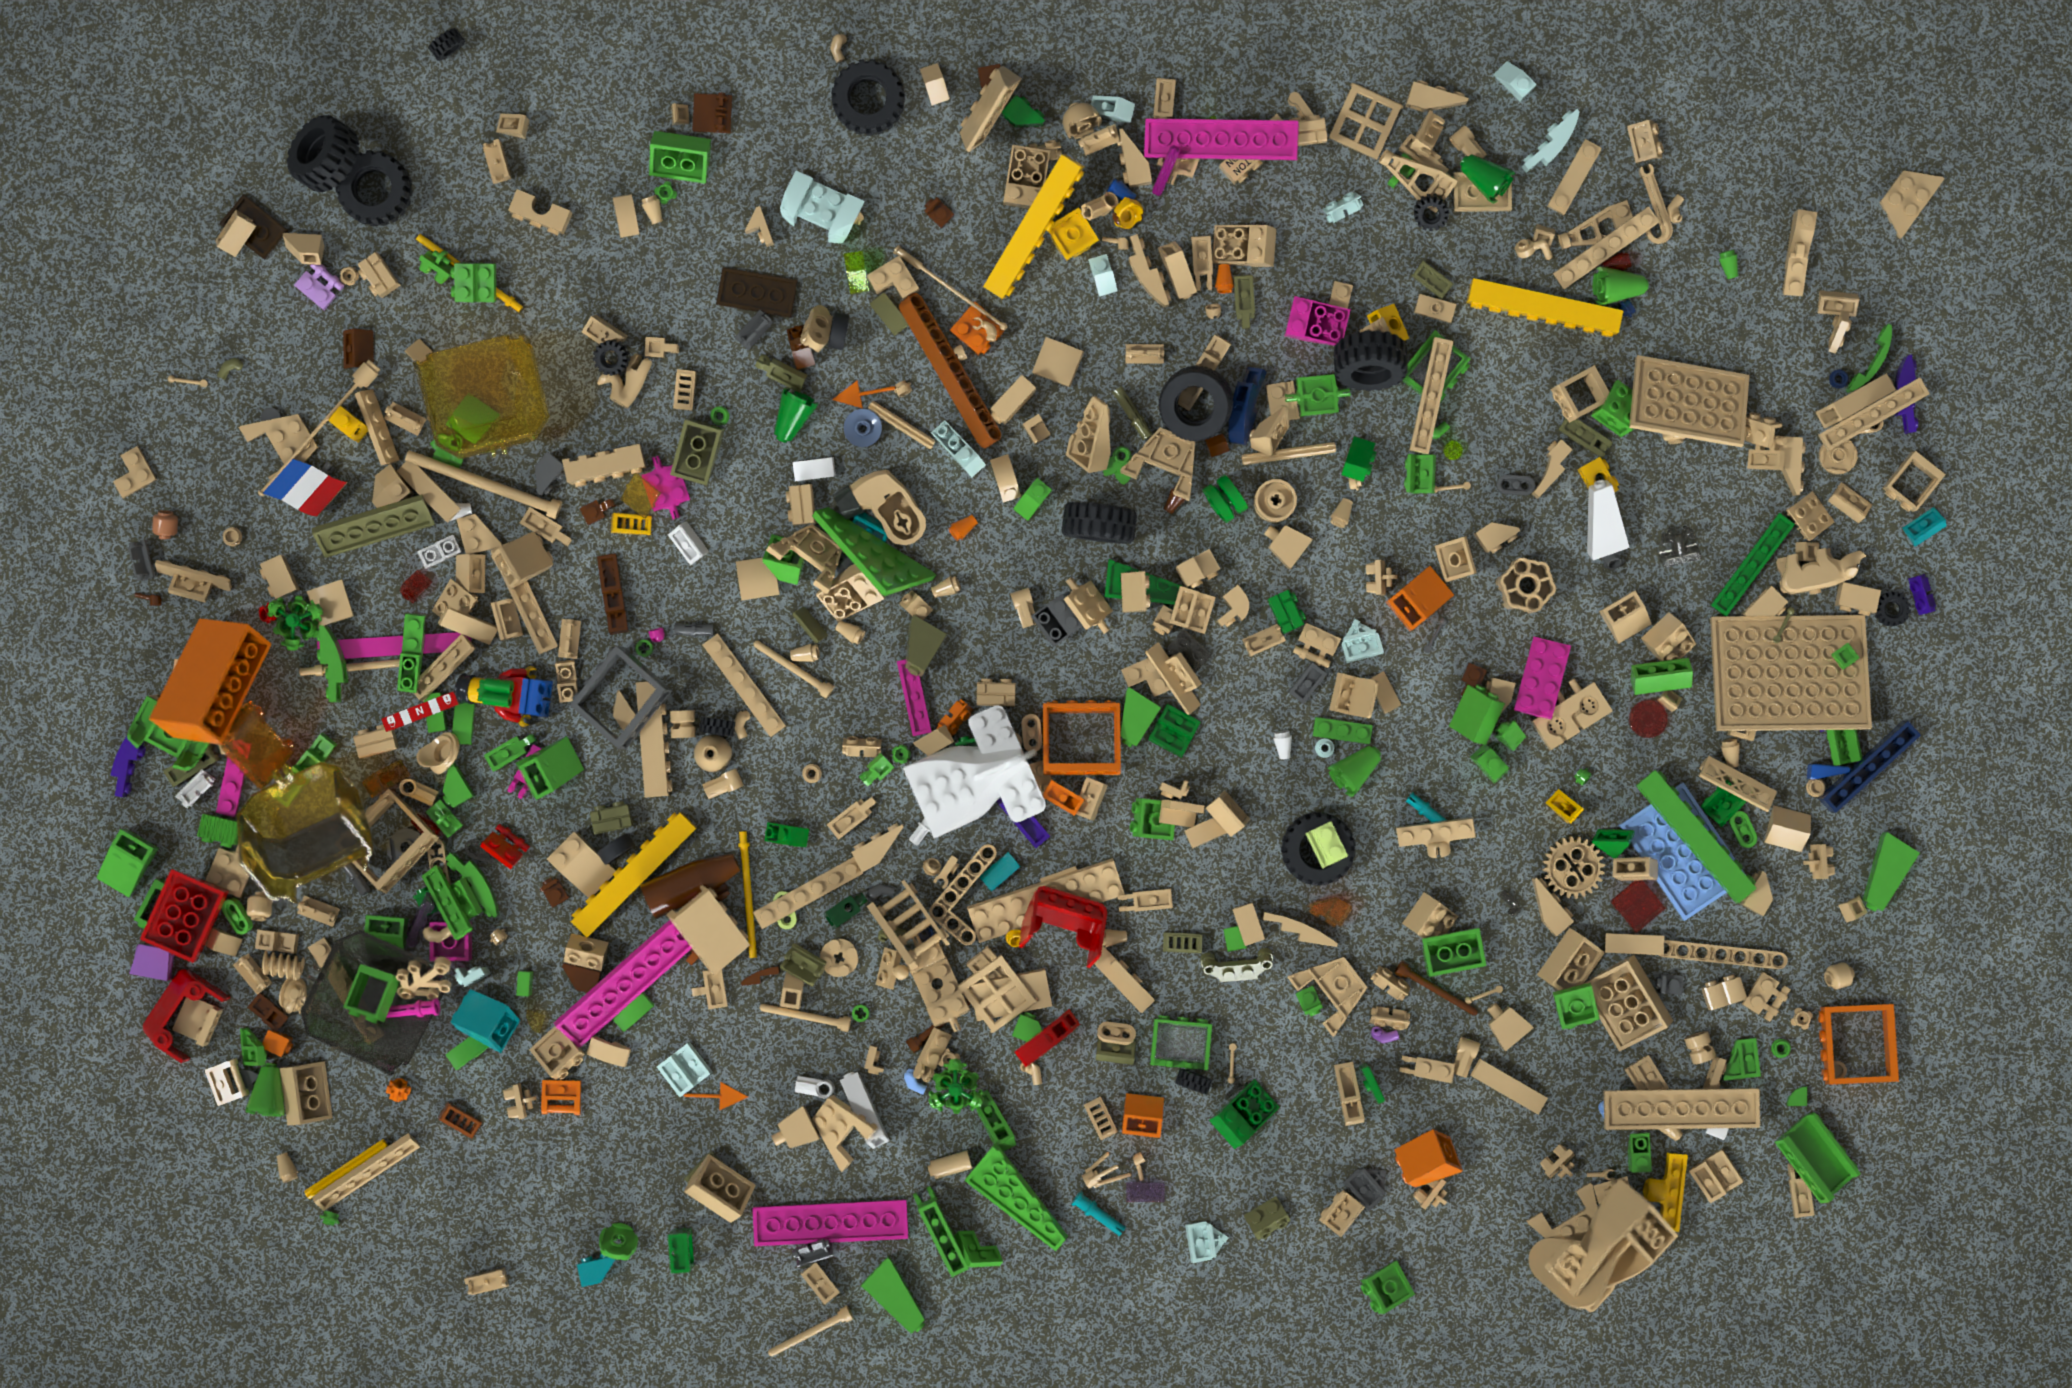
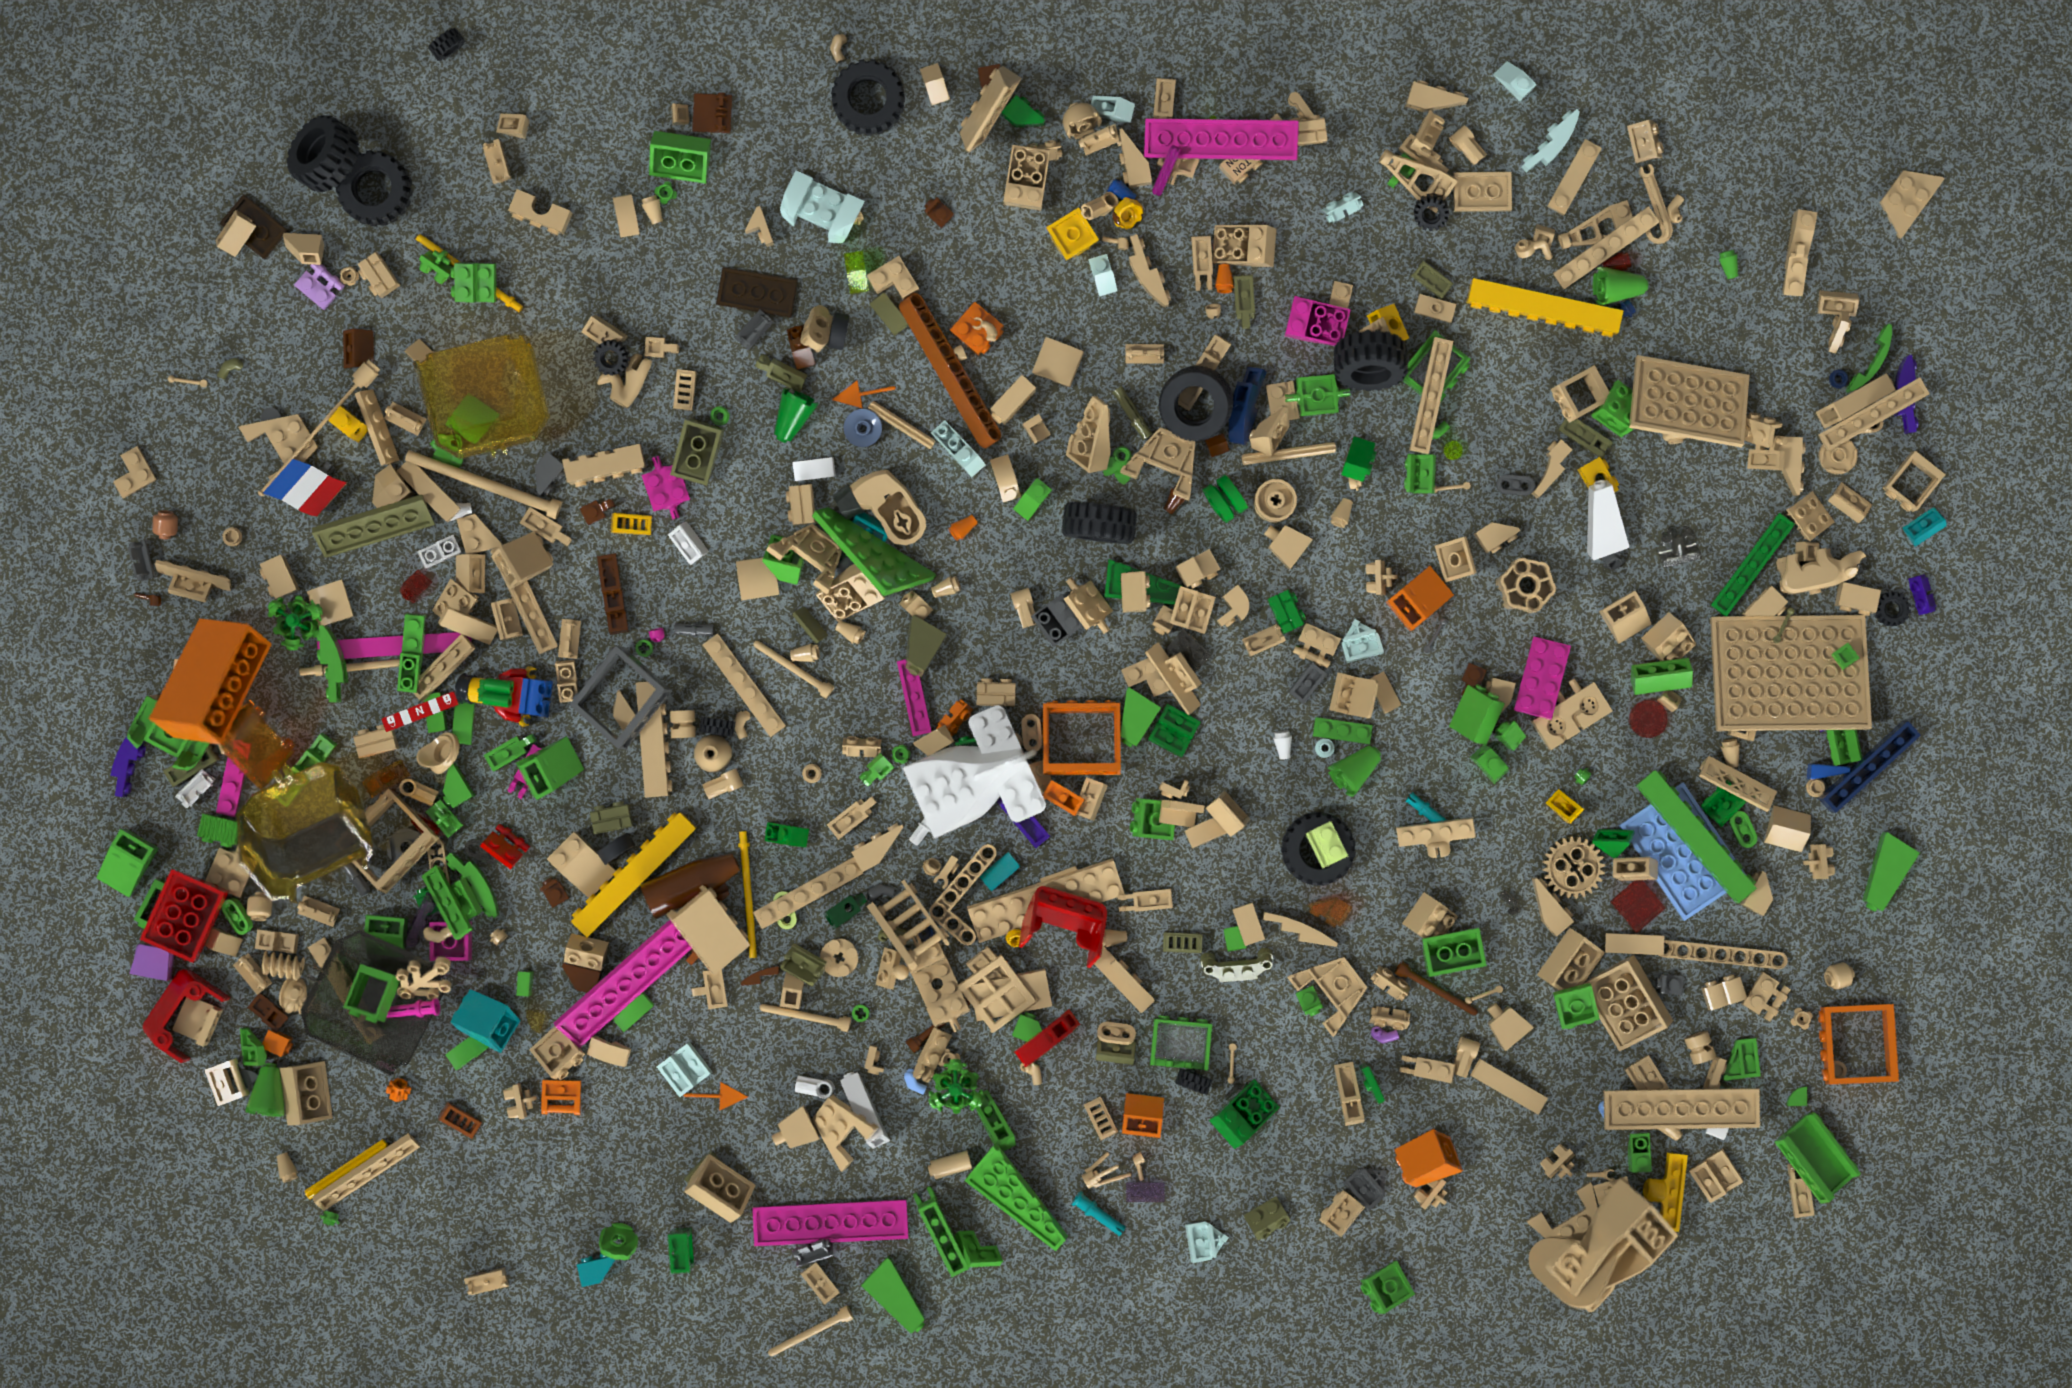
(263, 611): red plate -> none
(472, 976): light aqua bracket -> none
(640, 495): clear yellow piece -> none
(902, 388): tan plate -> none
(917, 264): tan piece -> none
(1033, 226): yellow brick -> none
(1177, 270): tan slope -> none
(1365, 121): tan window -> none
(1487, 176): green cone -> none
(1787, 1048): bright green plate -> none
(1853, 909): tan slope -> none

